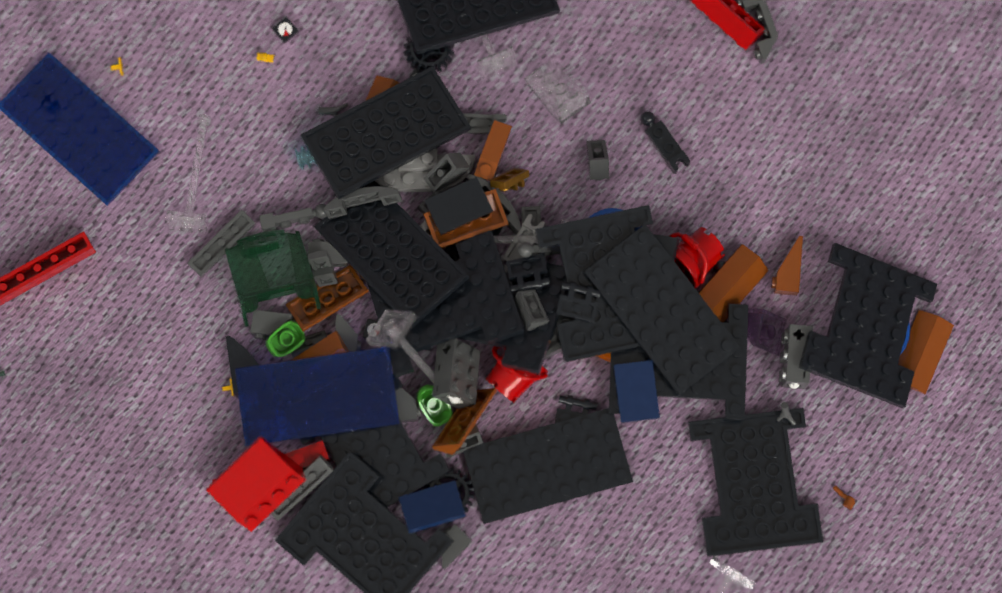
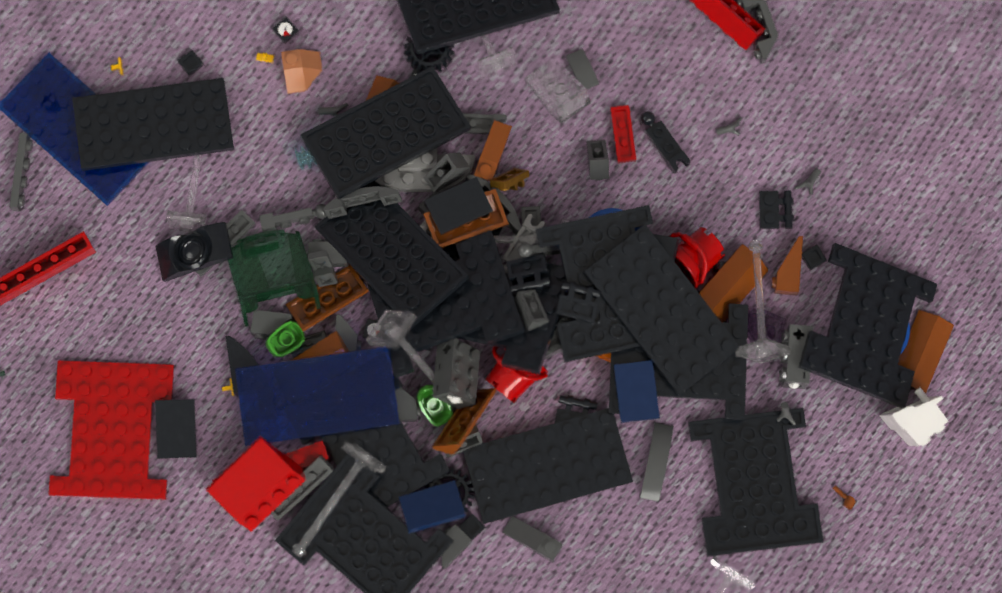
(19, 179): none -> dark grey plate
(111, 428): none -> red piece
(152, 124): none -> black plate
(176, 428): none -> black tile
(190, 62): none -> black tile
(194, 251): none -> black slope
(300, 69): none -> nougat slope
(363, 459): none -> clear tile
(472, 527): none -> black tile
(533, 539): none -> dark grey slope
(582, 69): none -> dark grey slope
(623, 134): none -> red plate
(657, 462): none -> dark grey slope
(729, 128): none -> dark grey bar
(763, 349): none -> clear tile
(769, 209): none -> black plate
(809, 182): none -> dark grey bar
(813, 257): none -> black tile
(917, 420): none -> white piece

